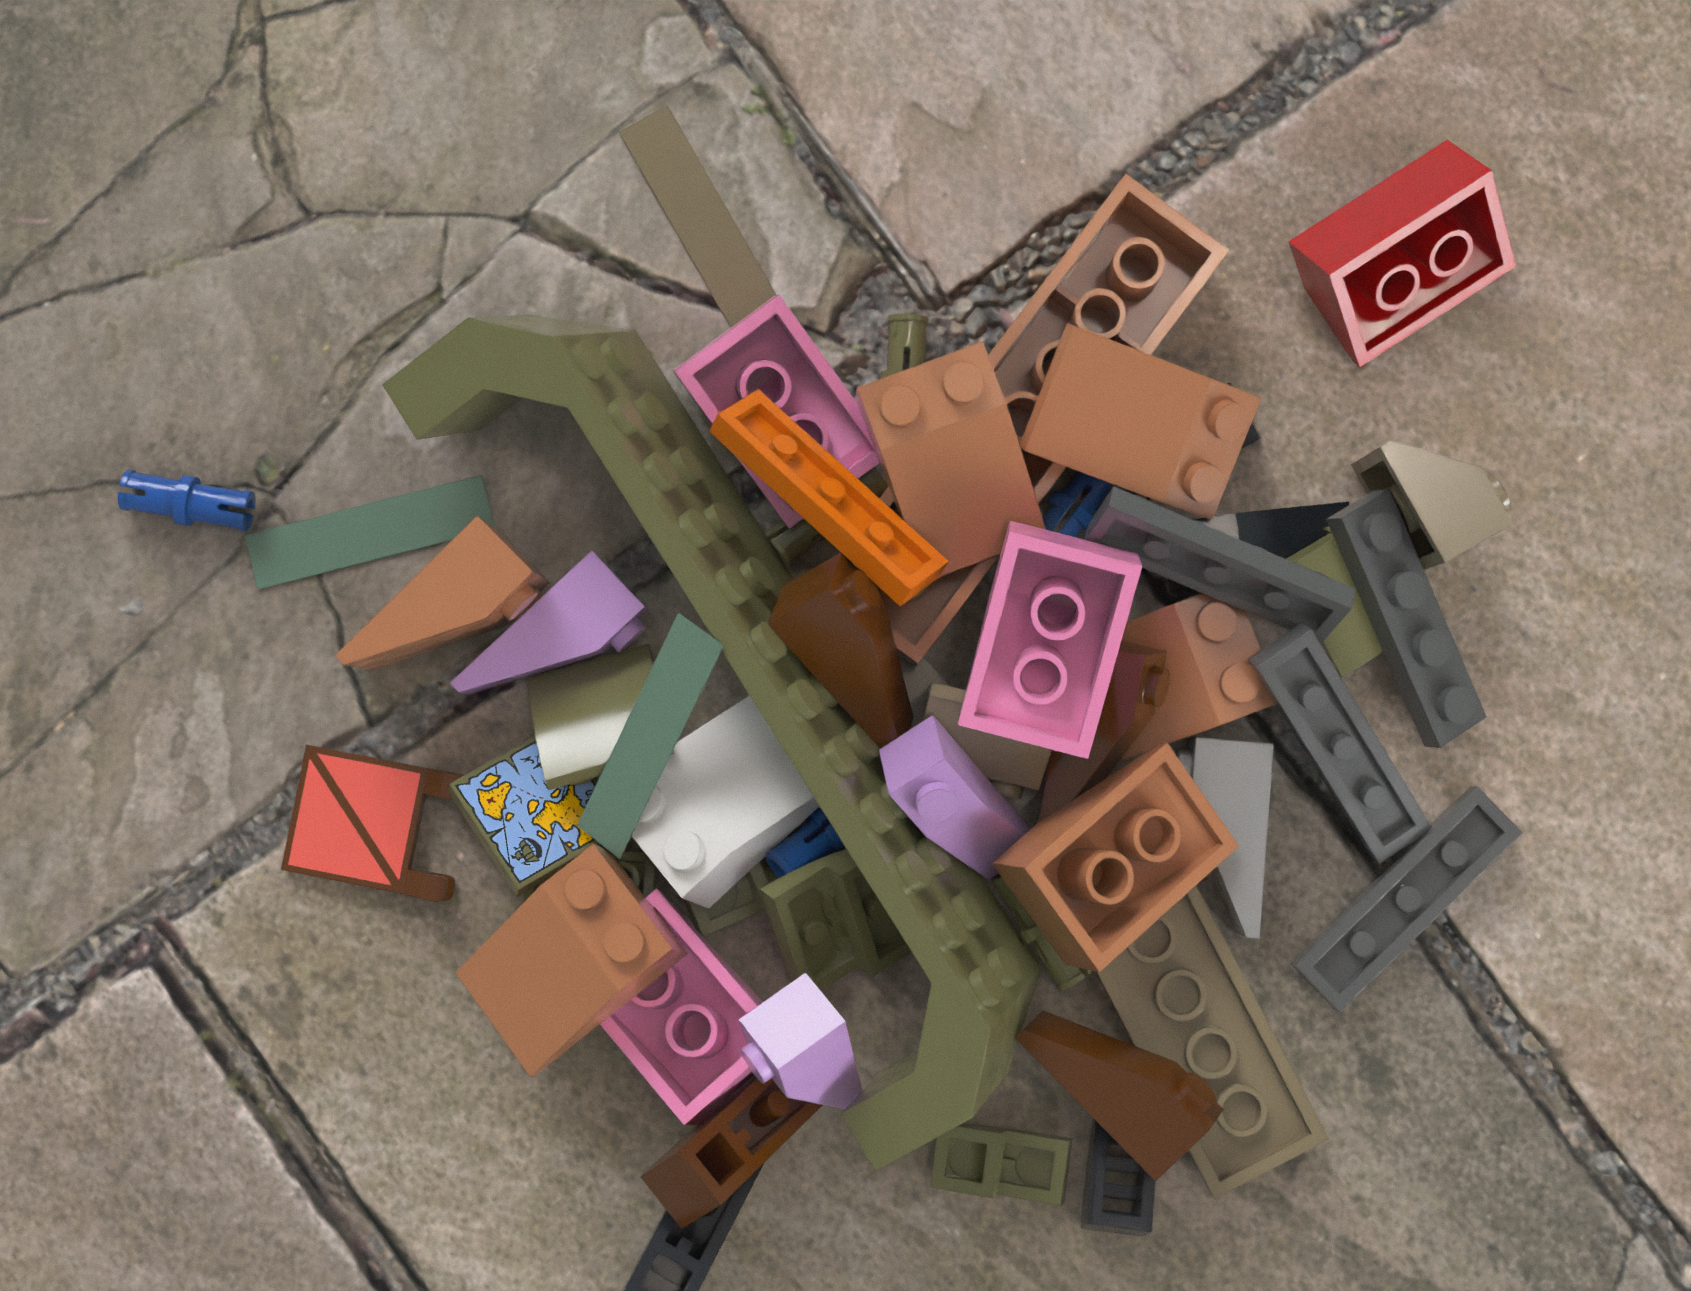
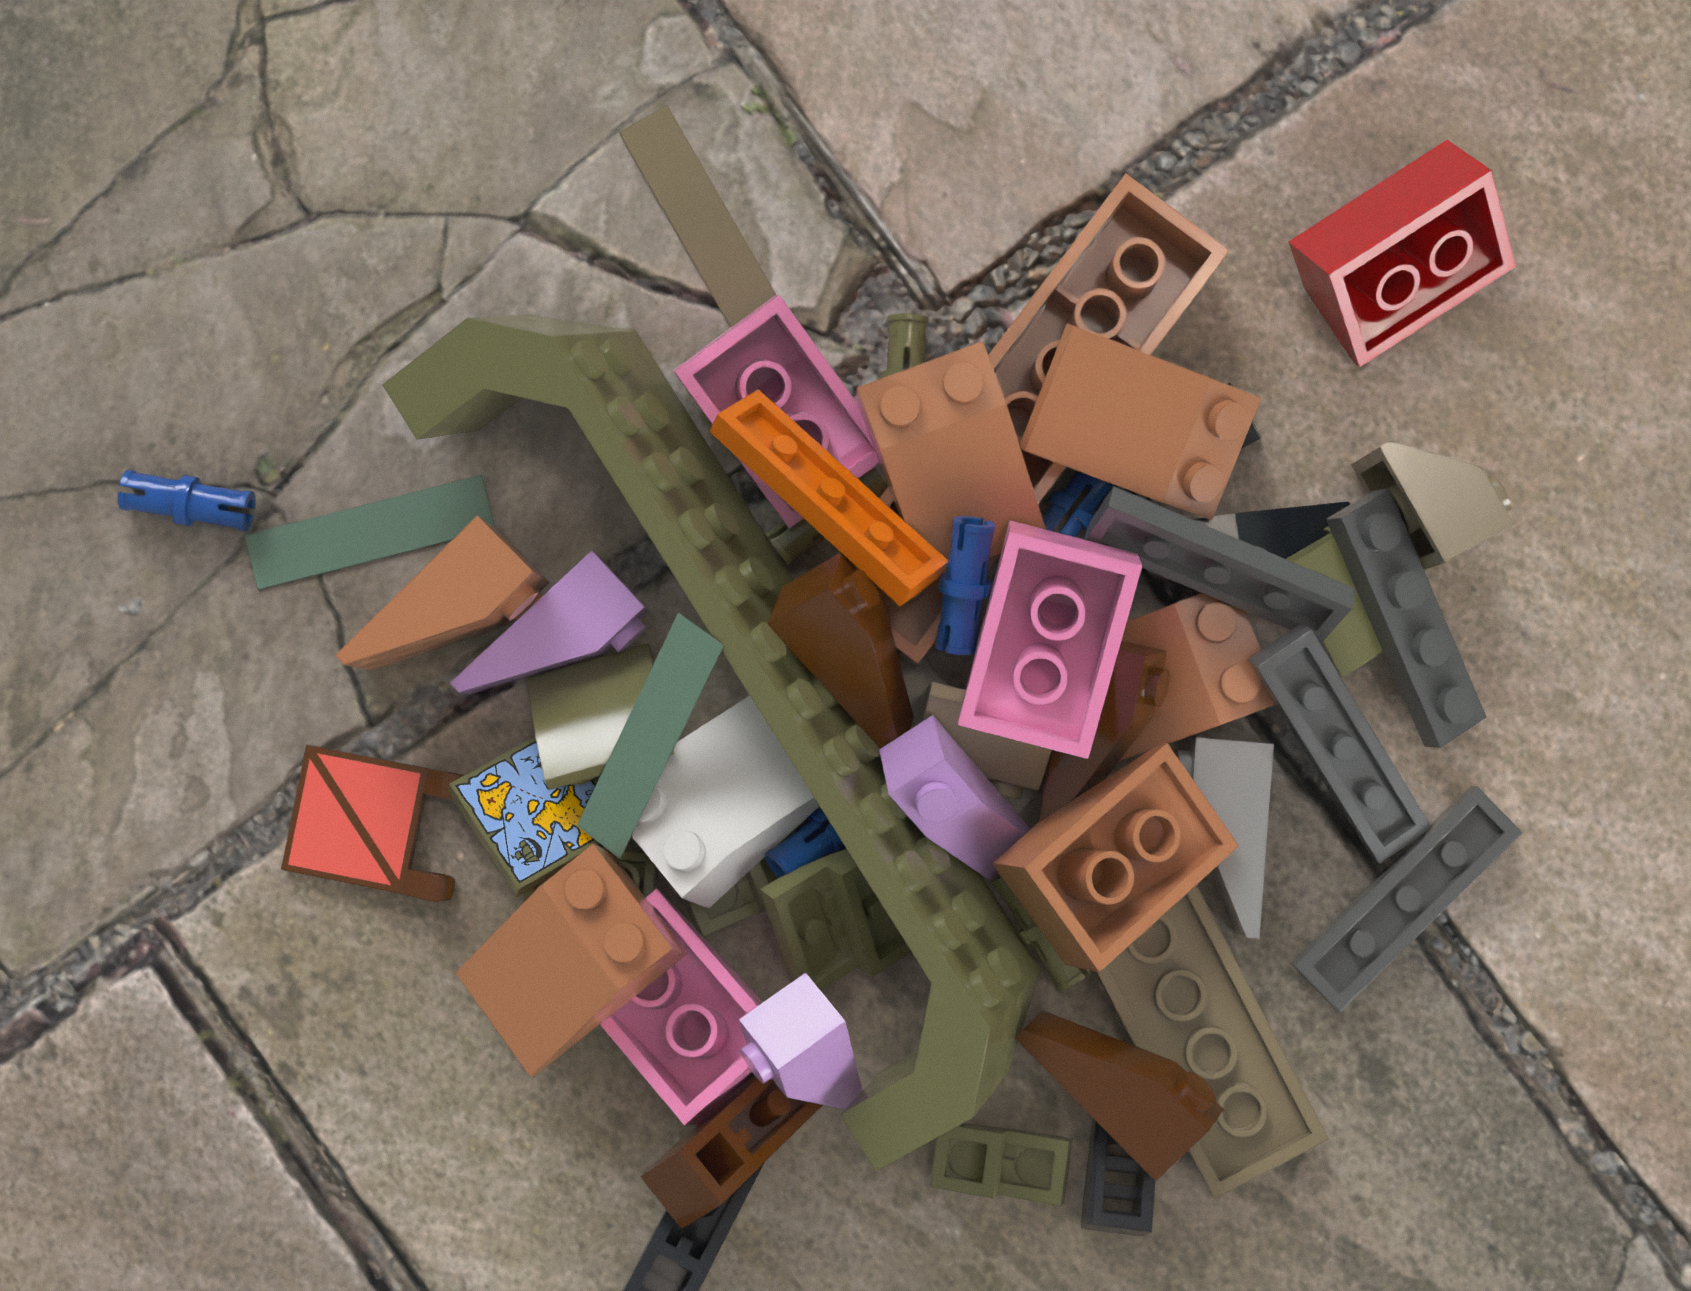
(964, 585): none -> blue pin

